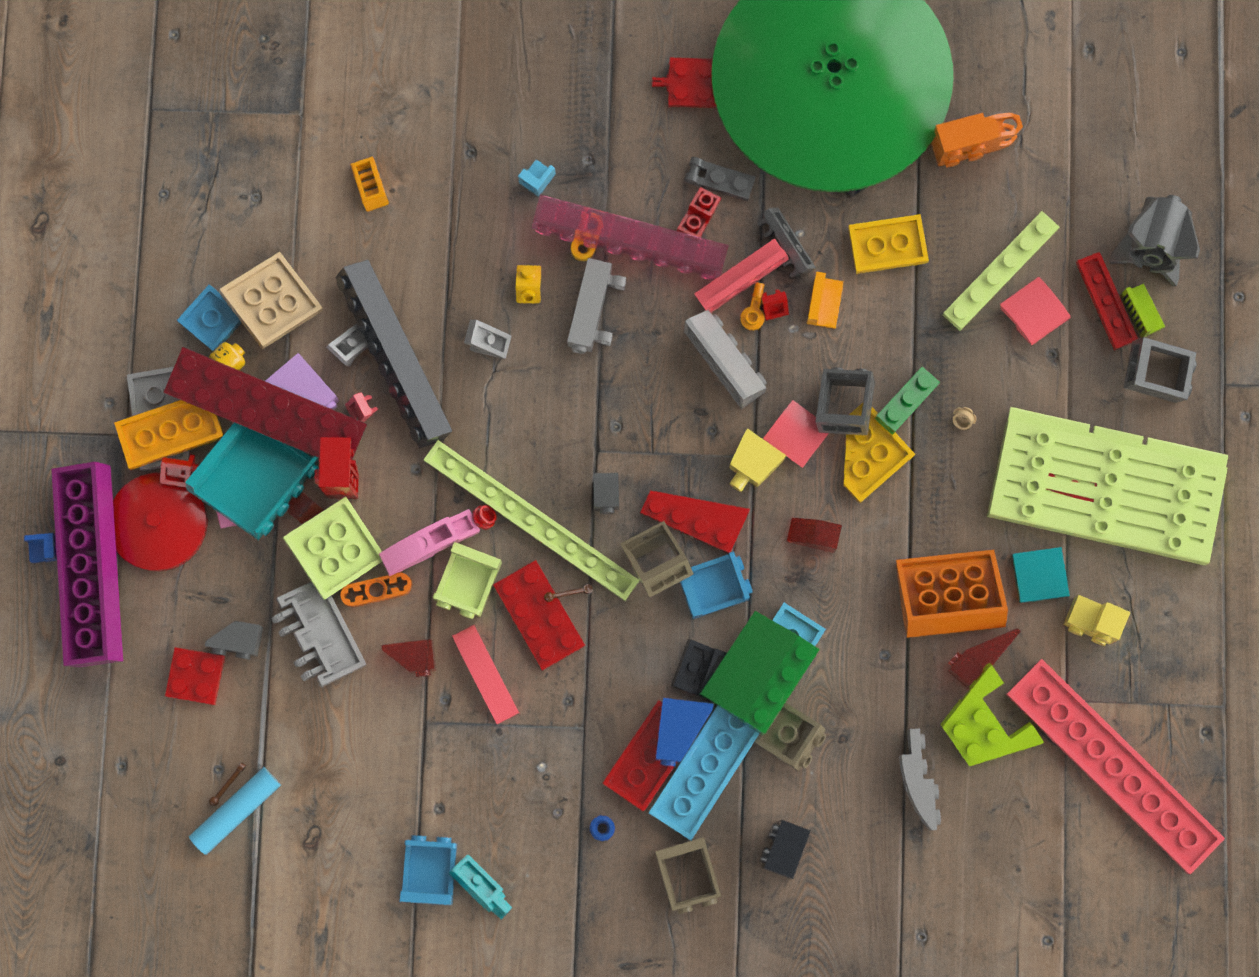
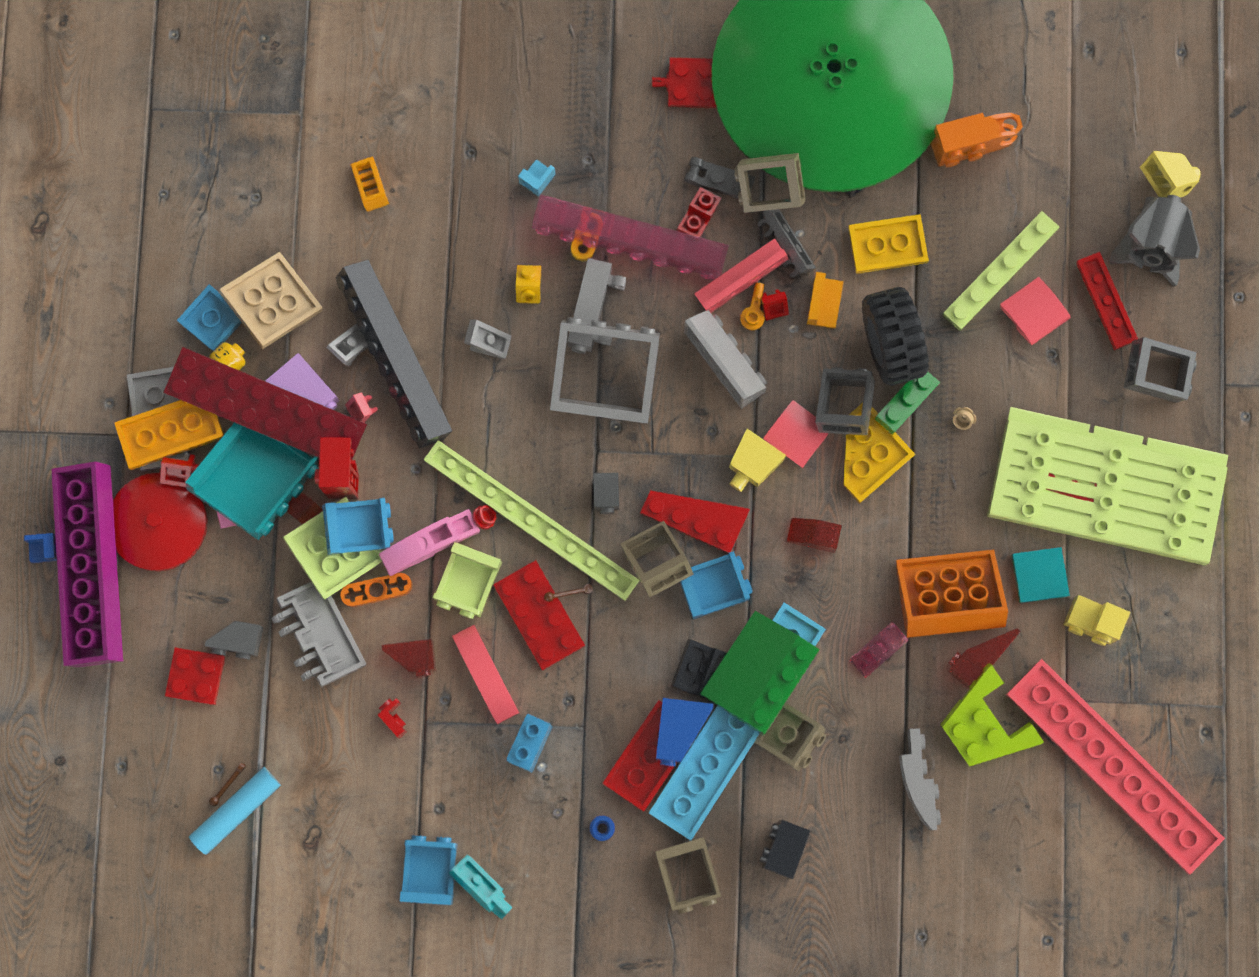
(357, 526): none -> dark azure panel
(394, 722): none -> red bracket
(529, 743): none -> dark azure panel
(597, 409): none -> light grey window
(794, 178): none -> dark tan window
(878, 649): none -> clear pink slope
(895, 336): none -> black tyre
(1142, 310): lime panel -> none
(1170, 173): none -> light yellow torso

